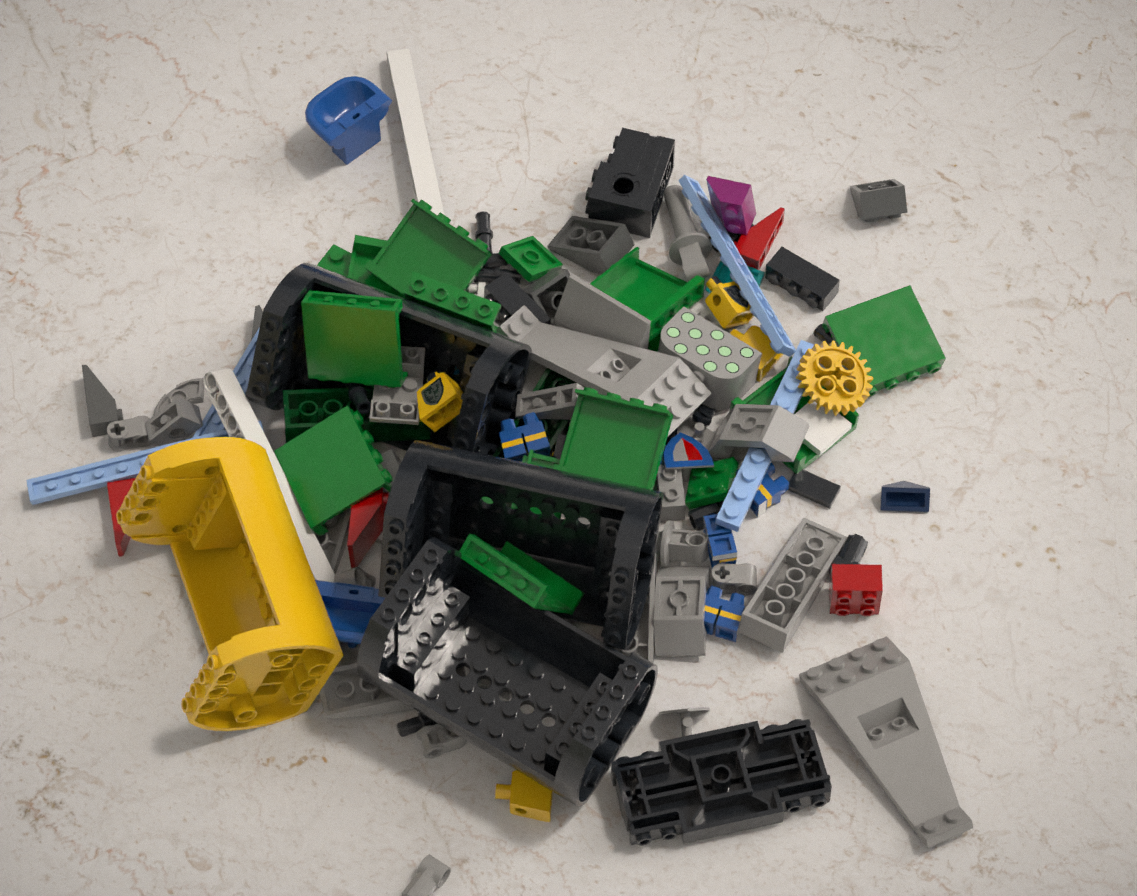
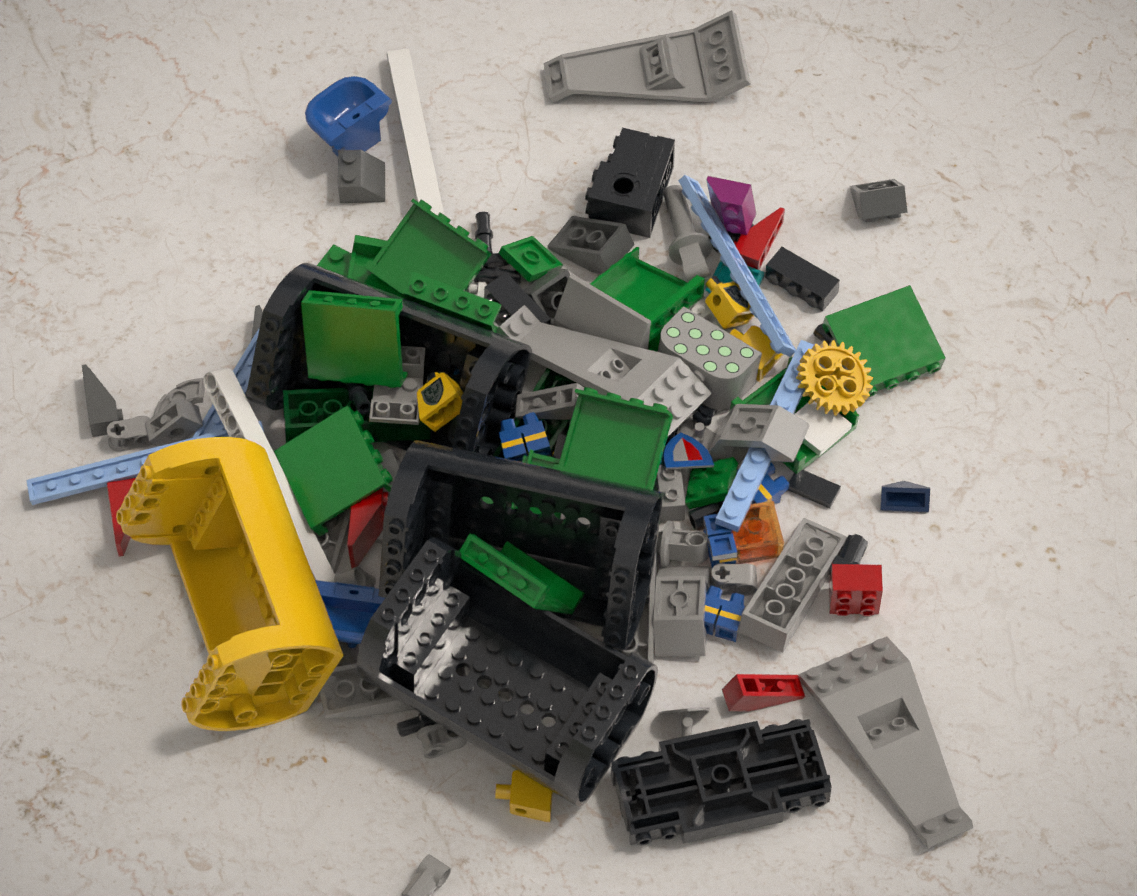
(360, 177): none -> dark grey slope
(689, 66): none -> light grey wing
(759, 534): none -> clear orange brick
(760, 691): none -> red slope

